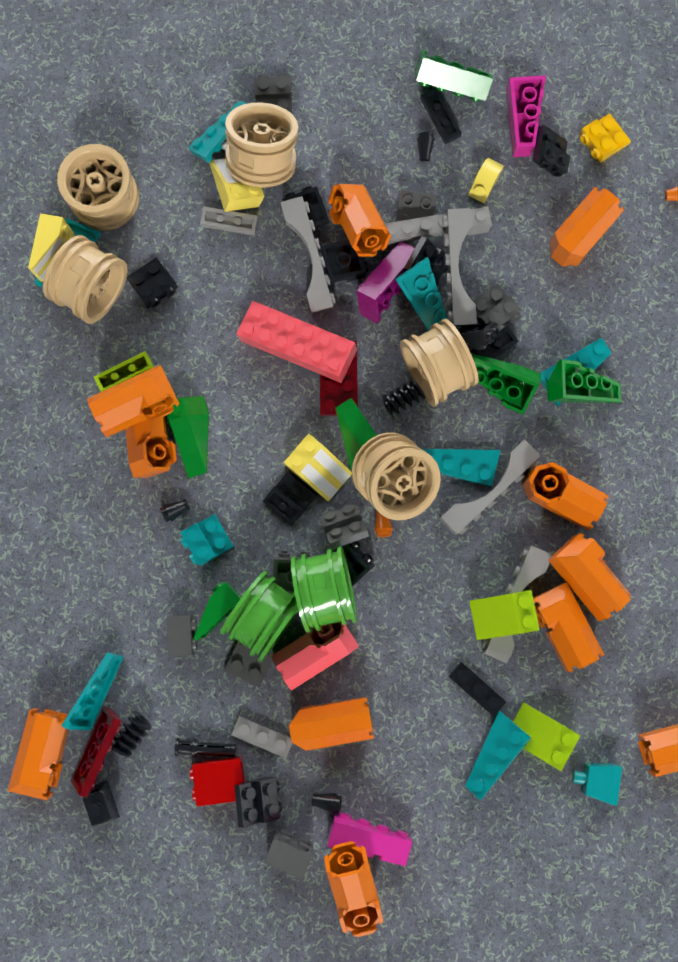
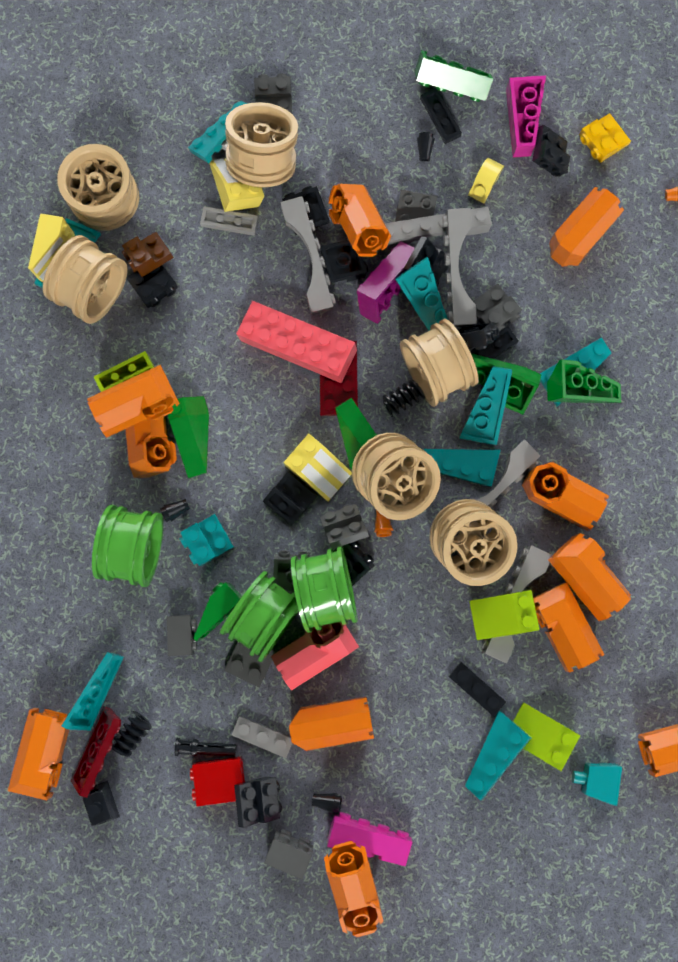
(127, 545): none -> bright green wheel
(146, 253): none -> reddish brown plate
(487, 414): none -> teal wing
(492, 551): none -> tan wheel

